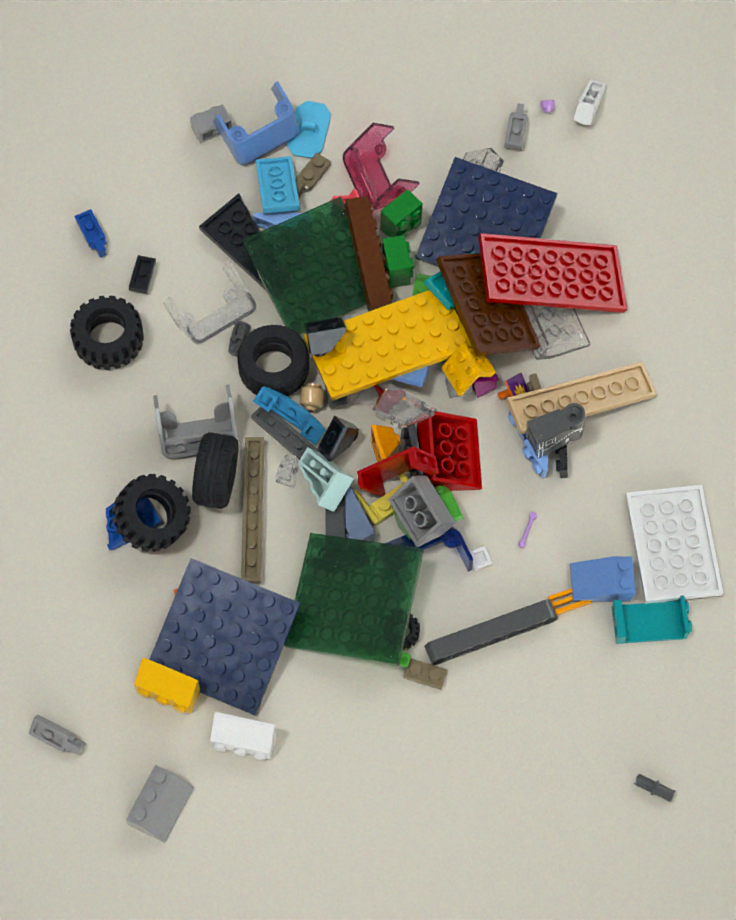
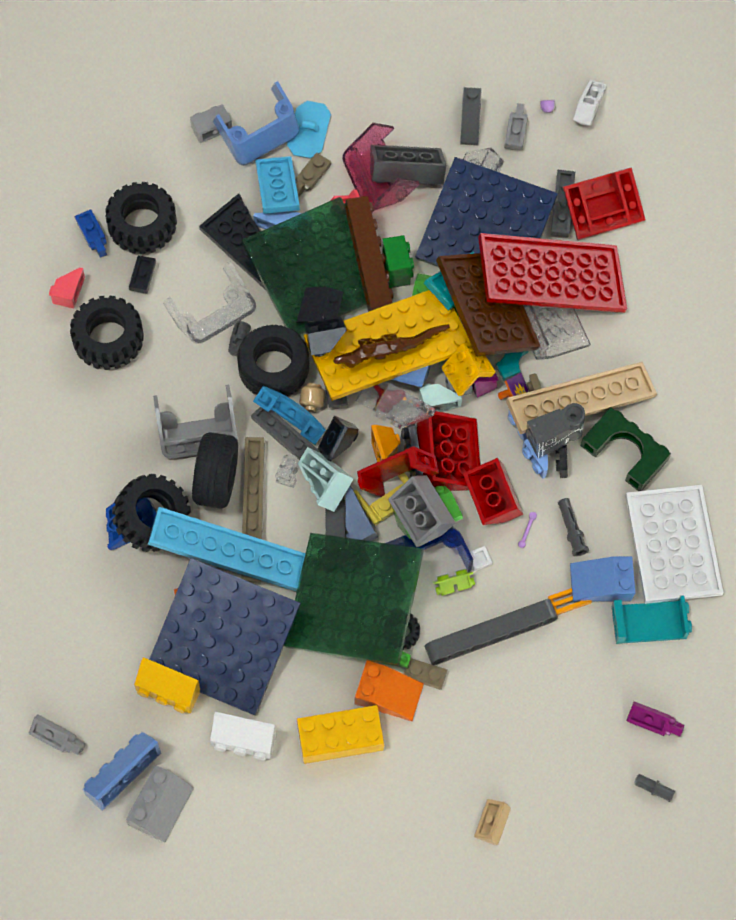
(67, 288): none -> coral slope
(121, 770): none -> medium blue slope
(135, 198): none -> black tyre
(226, 548): none -> medium azure plate
(319, 304): none -> black slope
(340, 734): none -> yellow brick
(386, 345): none -> reddish brown animal
(389, 690): none -> orange slope
(401, 215): green brick -> none
(408, 163): none -> dark grey slope
(439, 397): none -> light aqua slope
(446, 583): none -> lime hinge
(470, 116): none -> dark grey slope
(492, 493): none -> red slope
(492, 821): none -> tan slope
(509, 364): none -> teal tile
(561, 216): none -> dark grey plate
(574, 535): none -> dark grey pin
(604, 203): none -> red slope
(615, 426): none -> dark green arch
(654, 720): none -> magenta hinge

